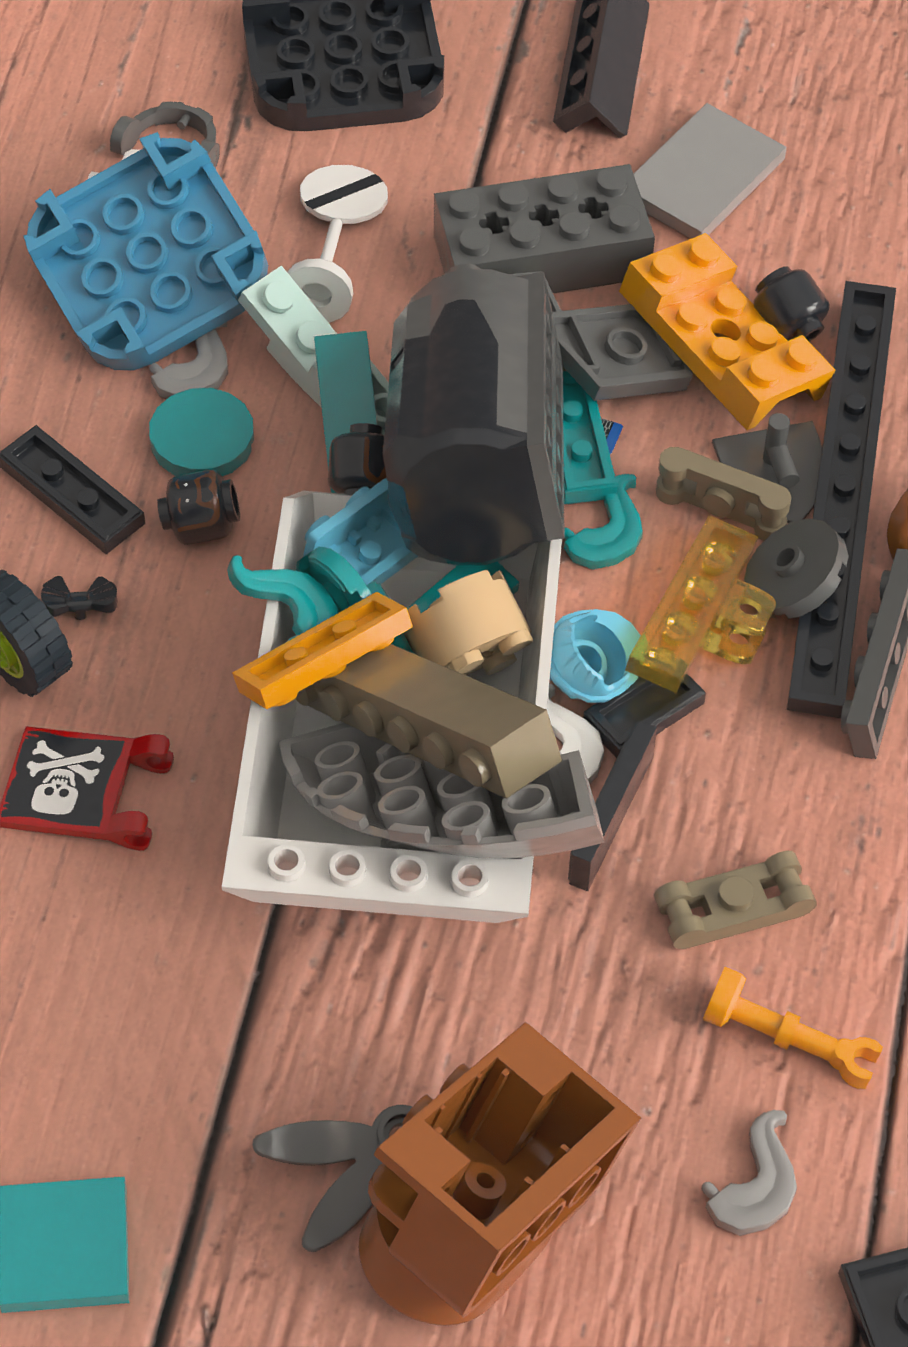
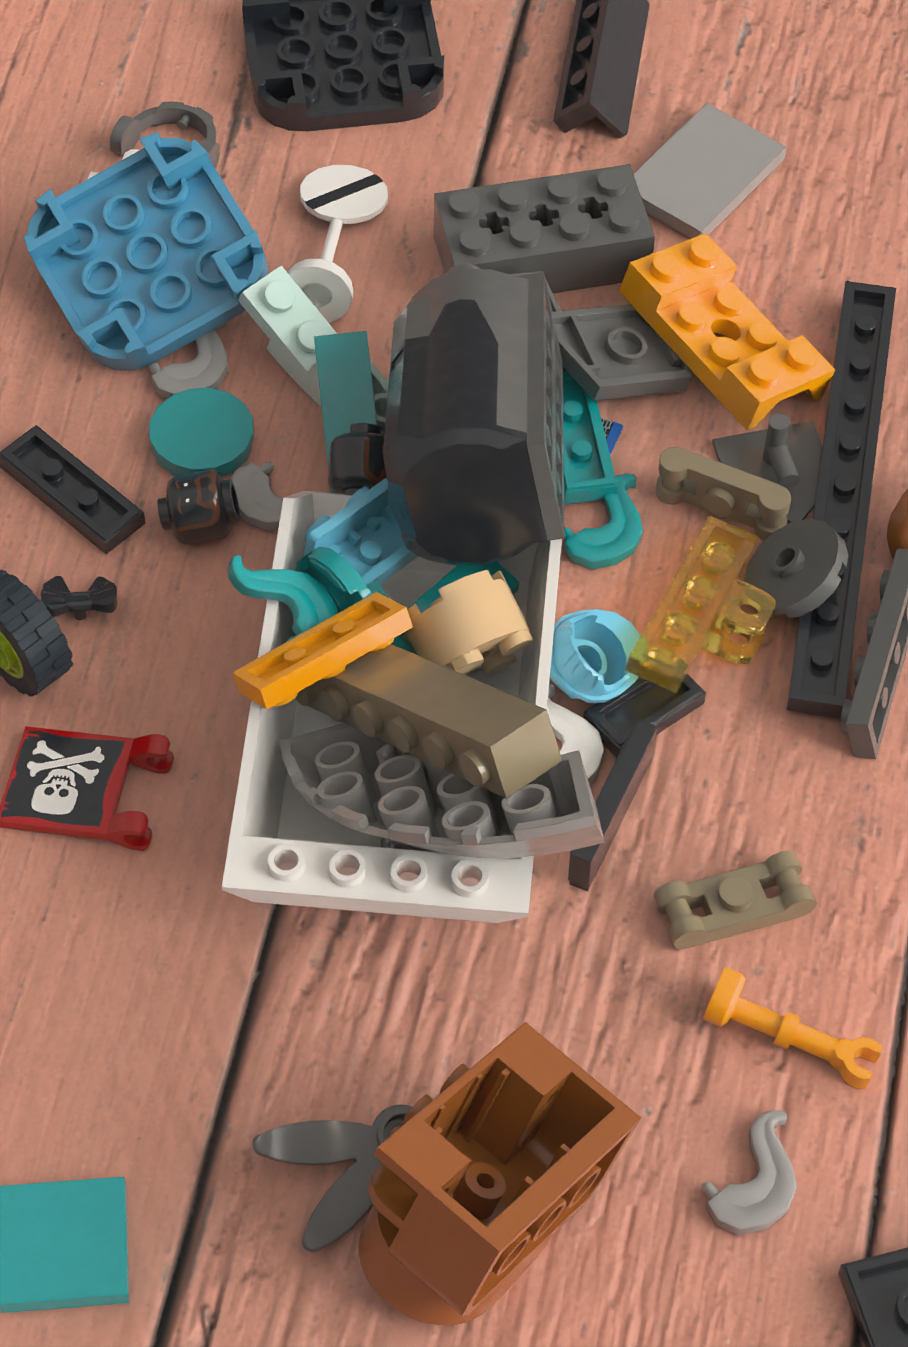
(255, 498): none -> light grey piece
(792, 303): black head -> none

